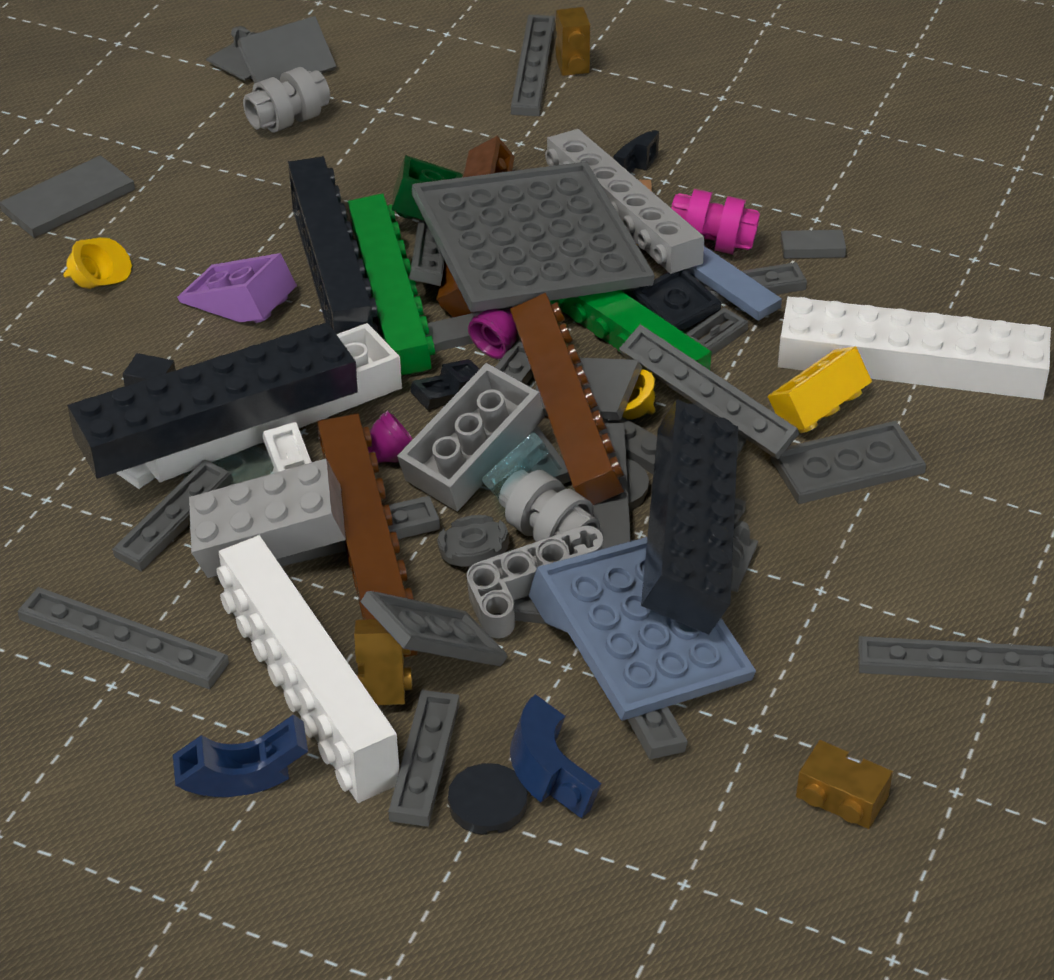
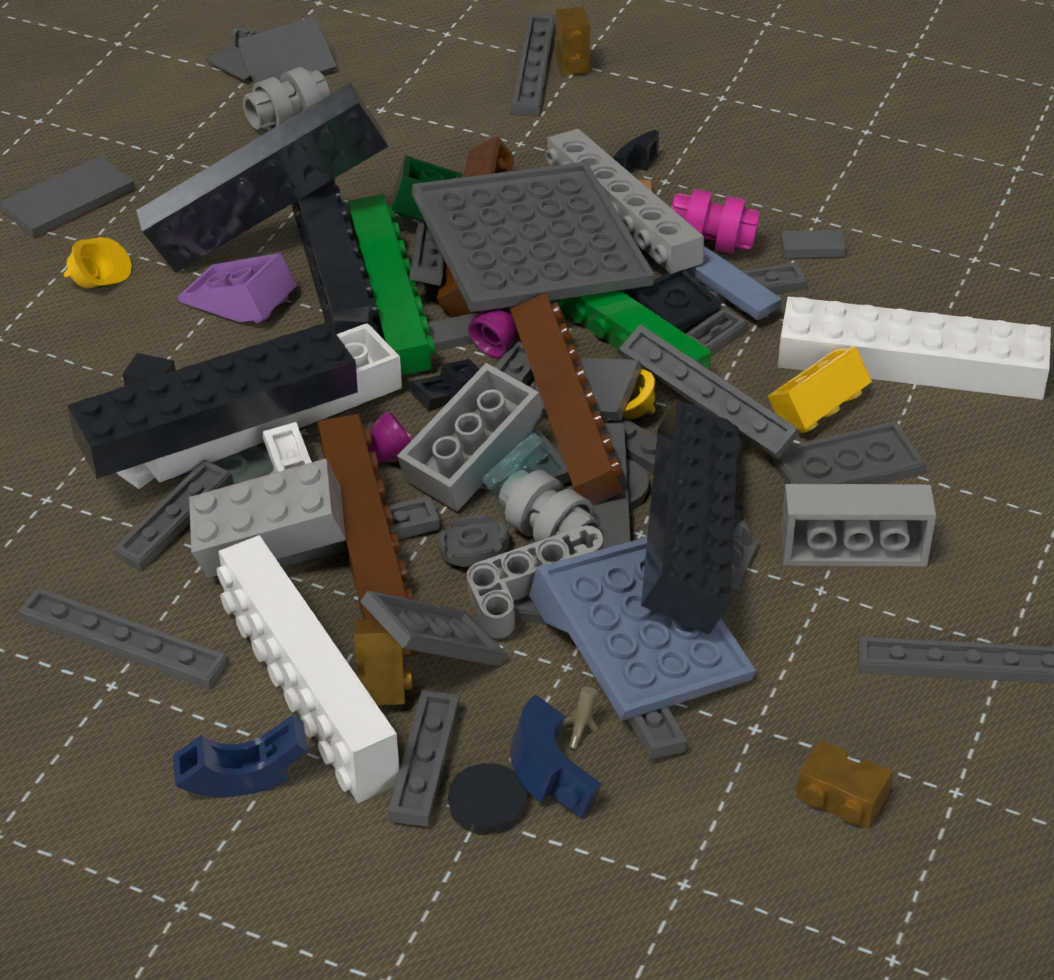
(262, 178): none -> black brick
(582, 715): none -> dark tan bar
(857, 524): none -> light grey brick

